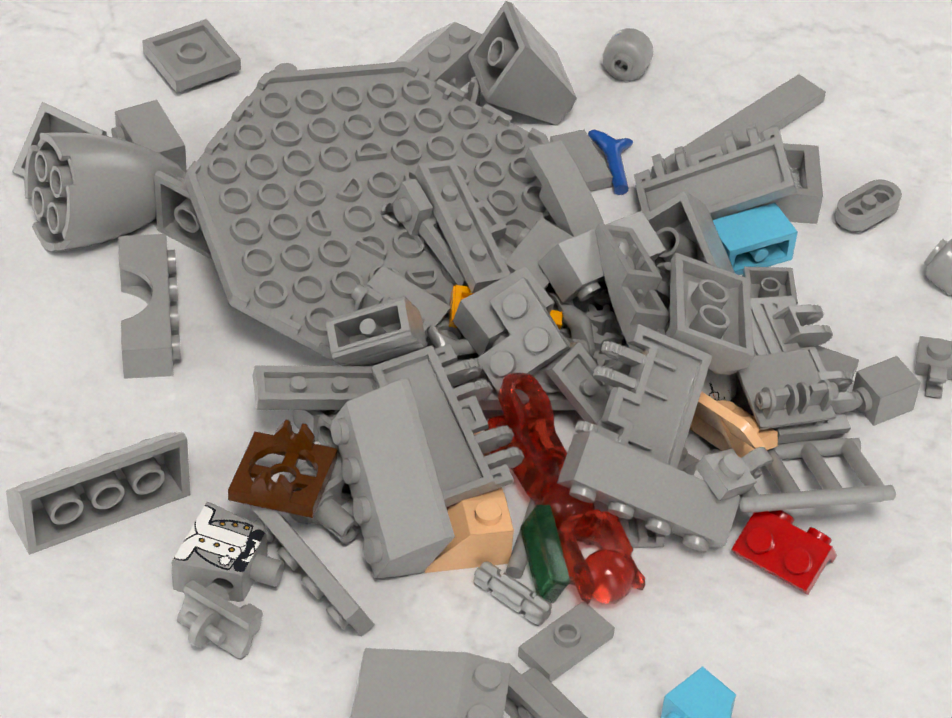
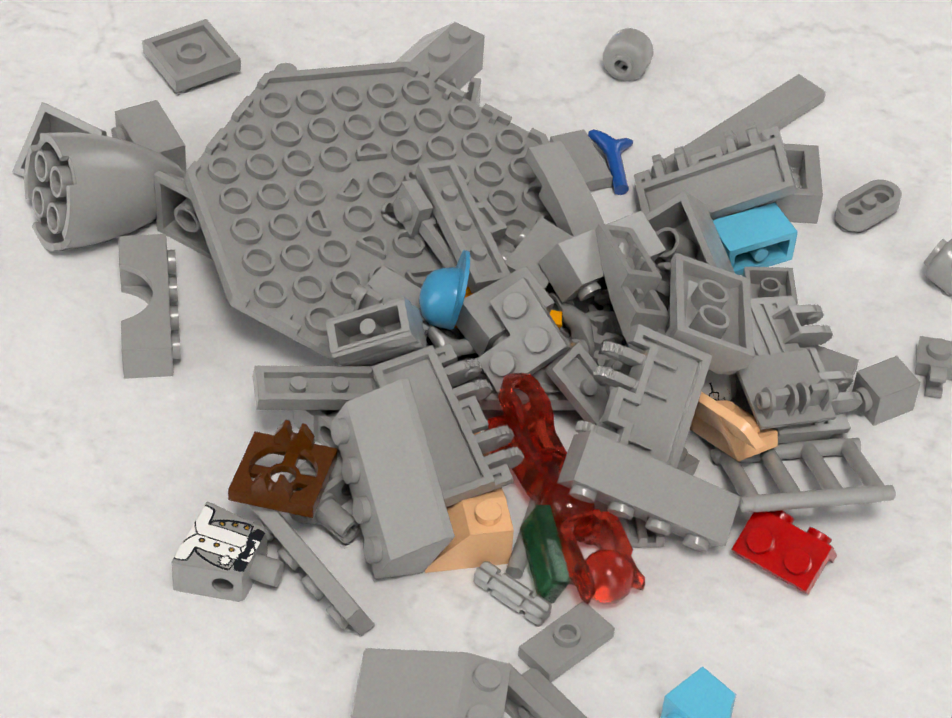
(100, 491): light grey slope -> none
(217, 620): light grey hips -> none
(444, 293): none -> dark azure cap
(521, 68): light grey slope -> none
(730, 474): light grey plate -> none

